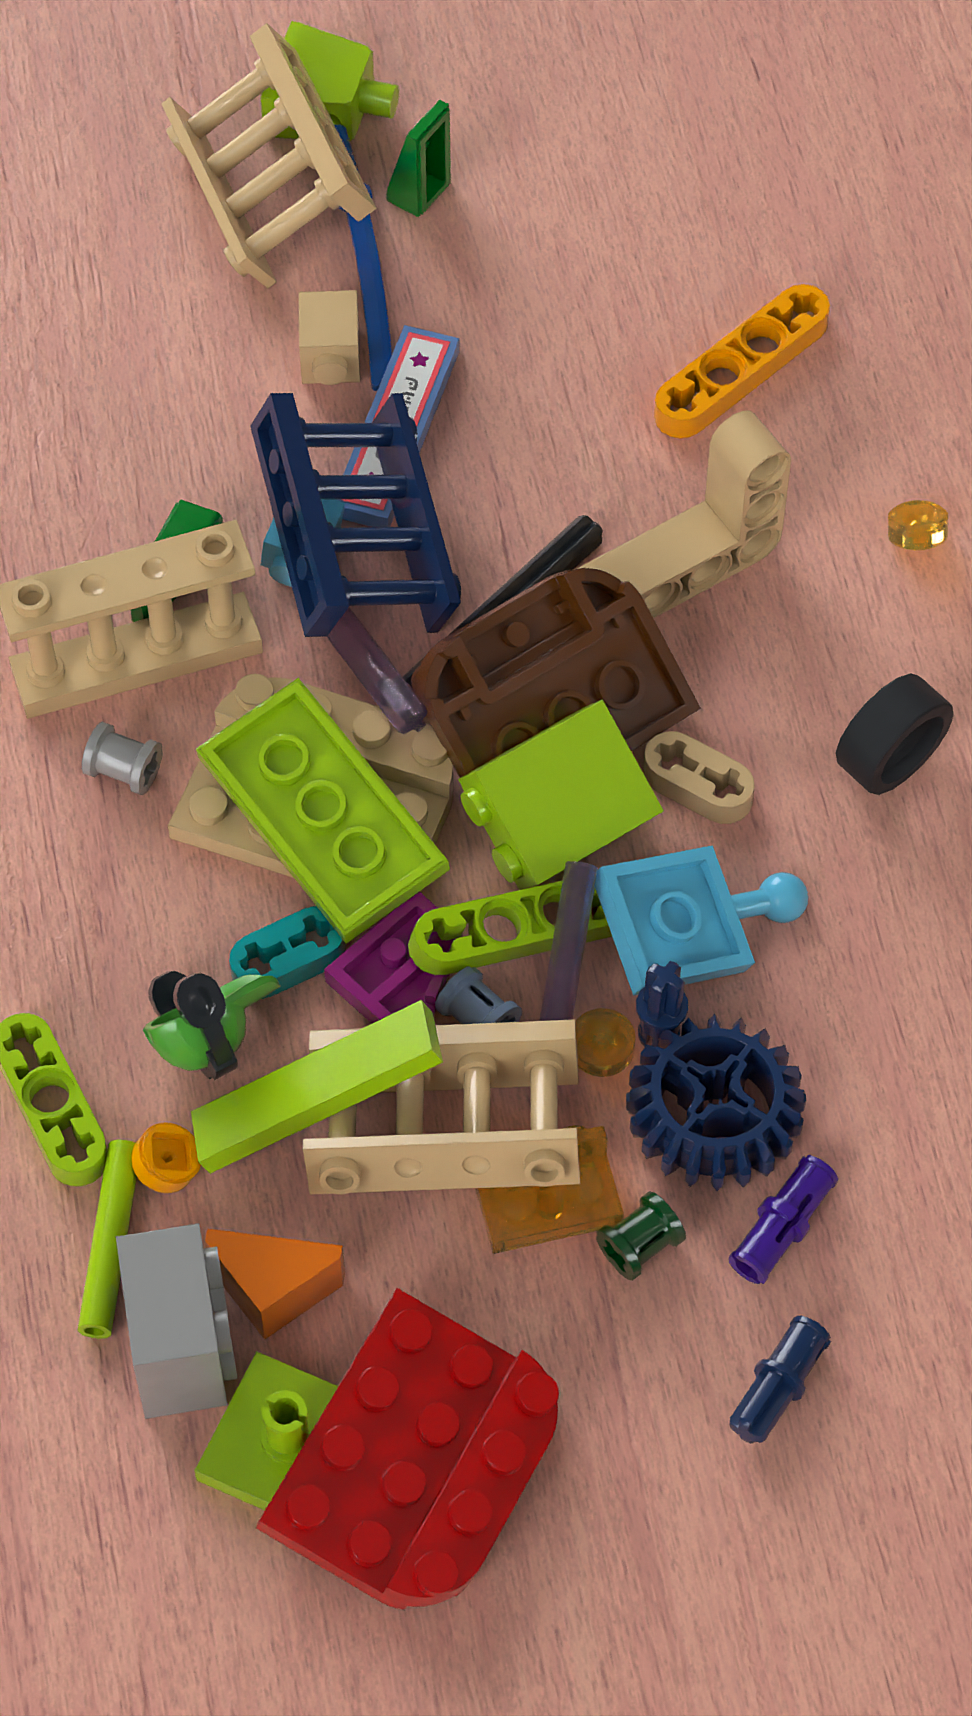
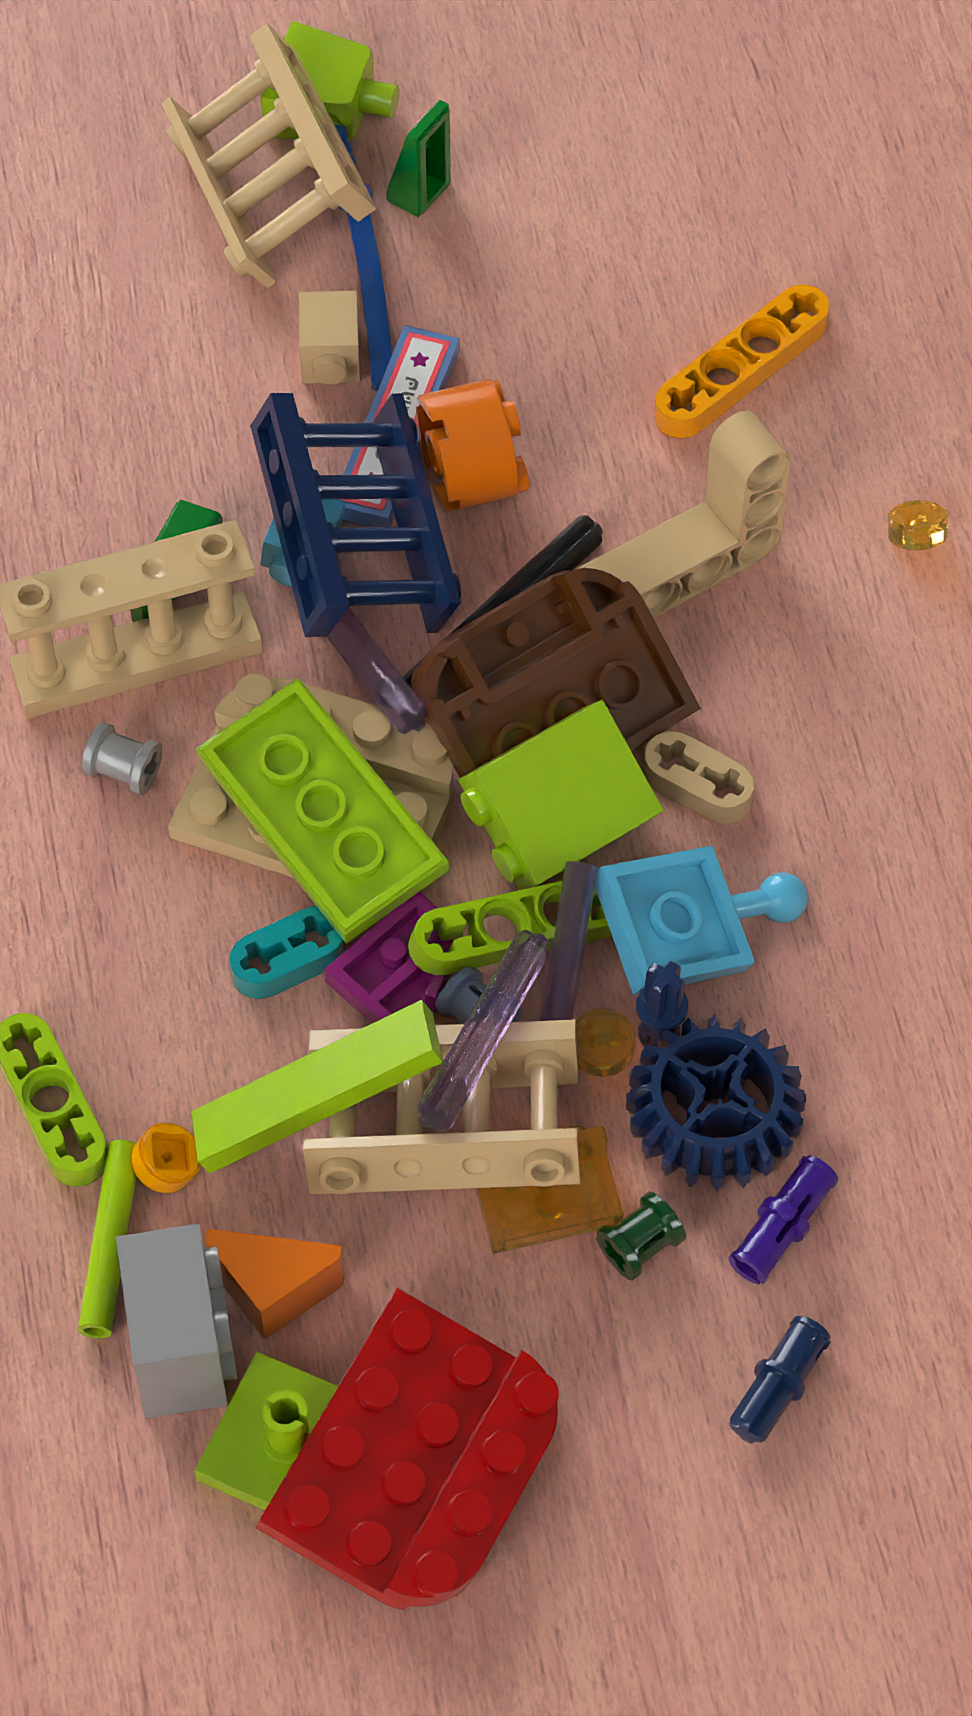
(200, 1021): cap -> none
(470, 444): none -> orange brick
(482, 1031): none -> axle
(894, 733): black tyre -> none

